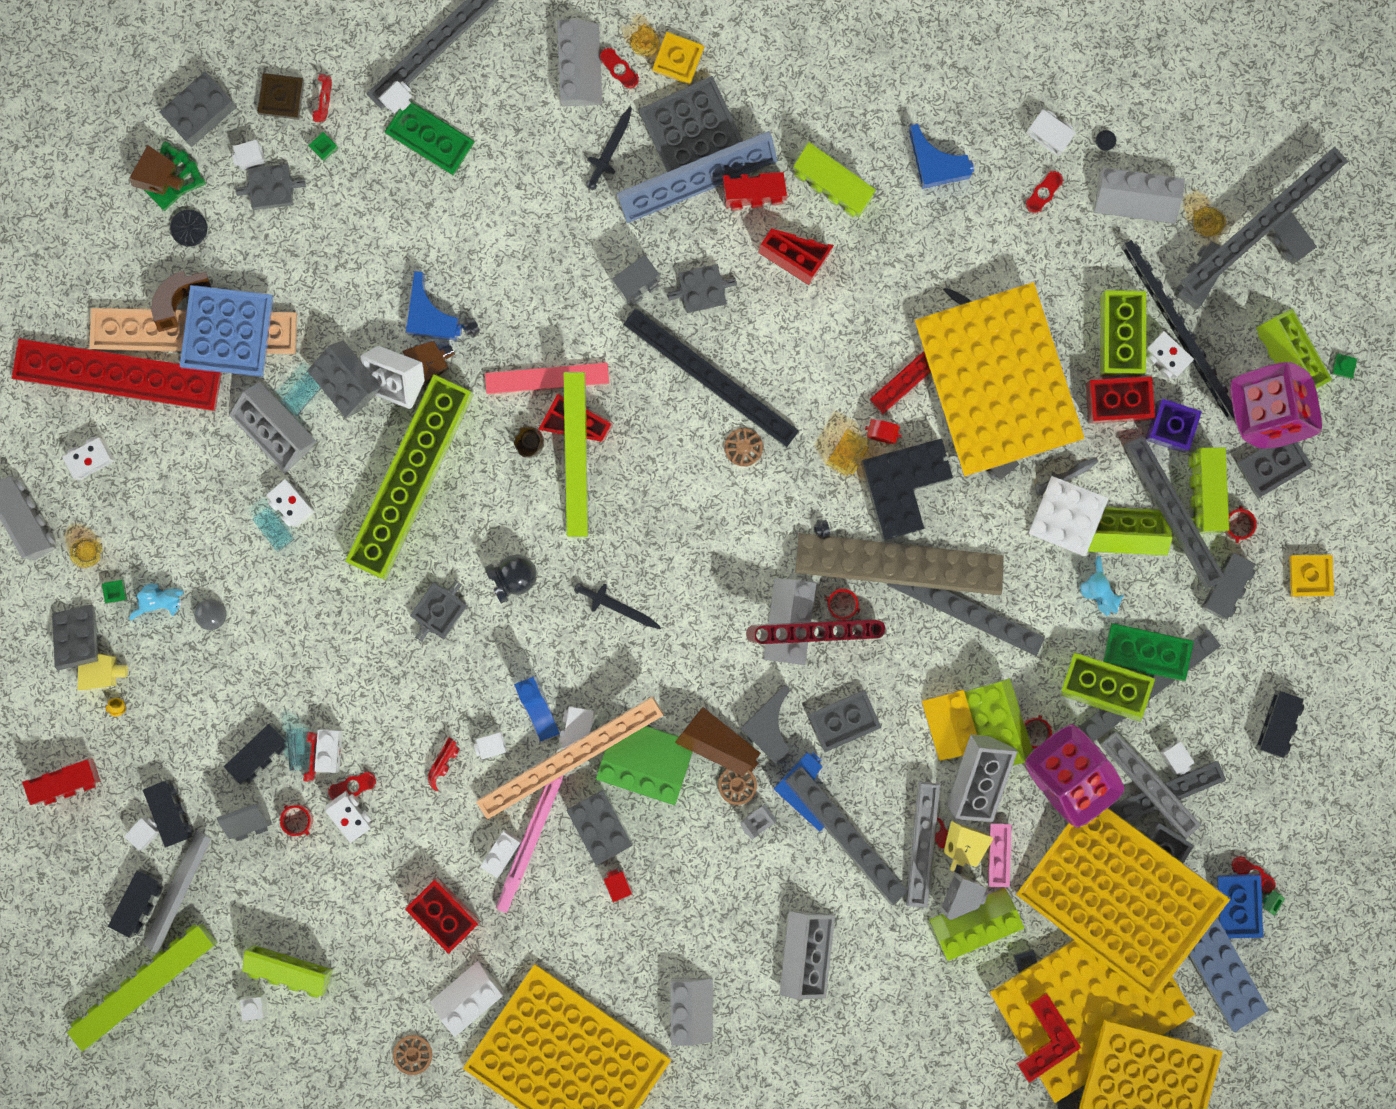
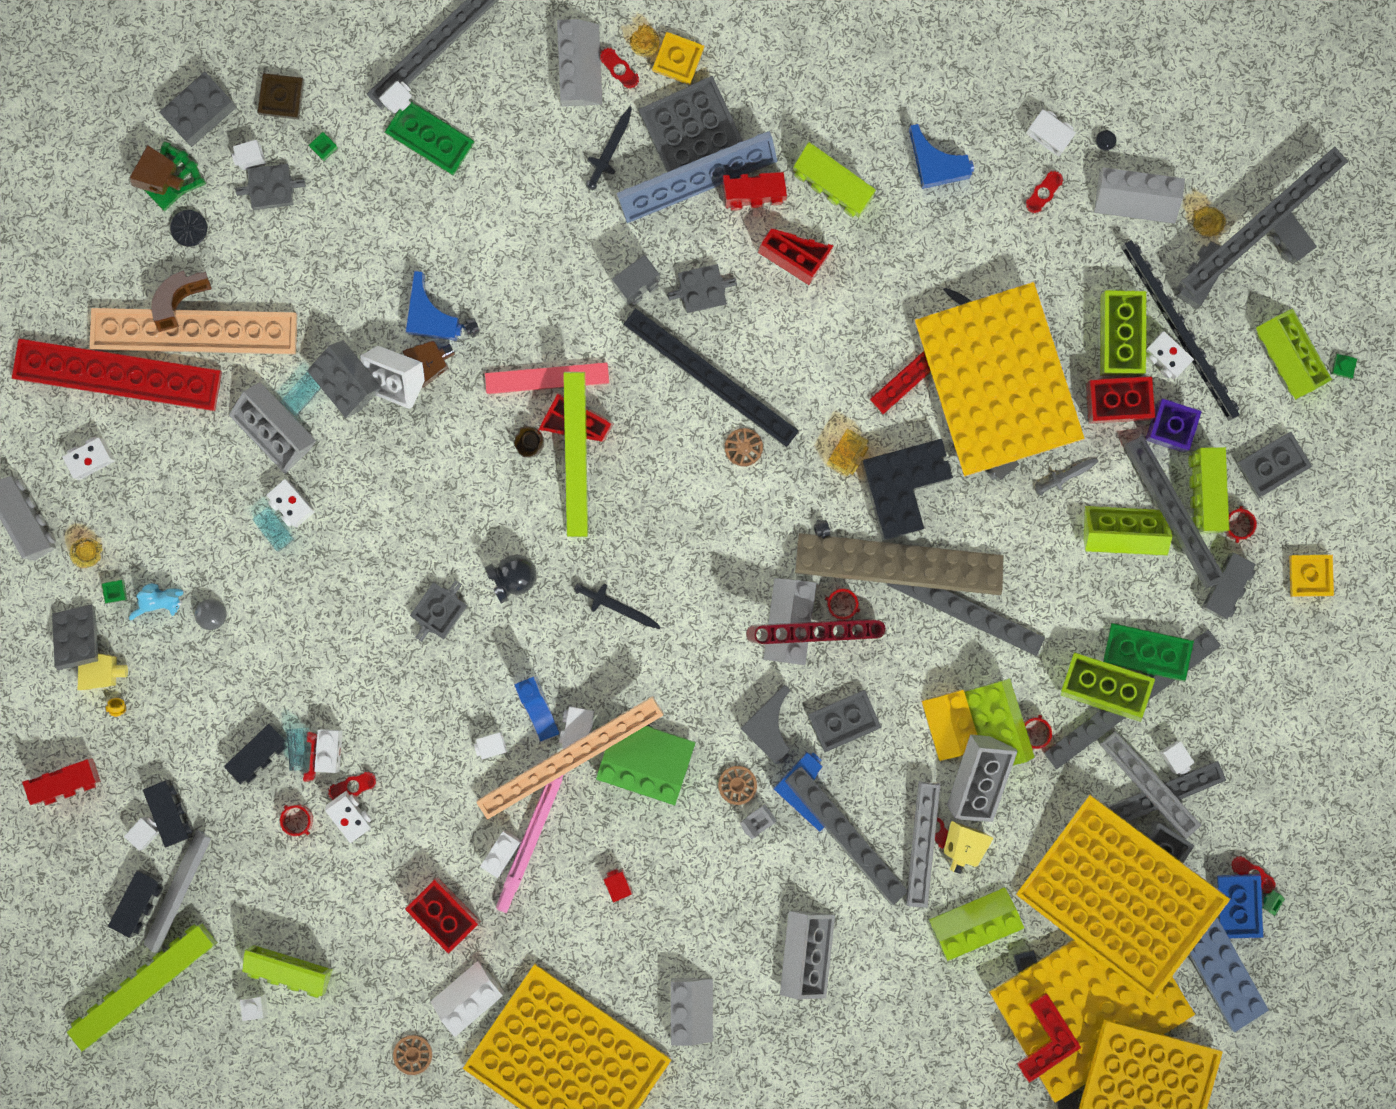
(226, 331): medium blue plate -> none
(245, 820): dark grey slope -> none
(321, 114): red piece -> none
(409, 477): lime brick -> none
(440, 765): red piece -> none
(599, 827): dark grey brick -> none
(718, 743): reddish brown slope -> none
(883, 431): red piece -> none
(963, 897): light grey slope -> none
(999, 855): bright pink plate -> none
(1068, 516): white plate -> none
(1074, 775): magenta piece -> none
(1098, 588): medium azure animal -> none
(1276, 405): magenta piece -> none
(1280, 724): black brick -> none

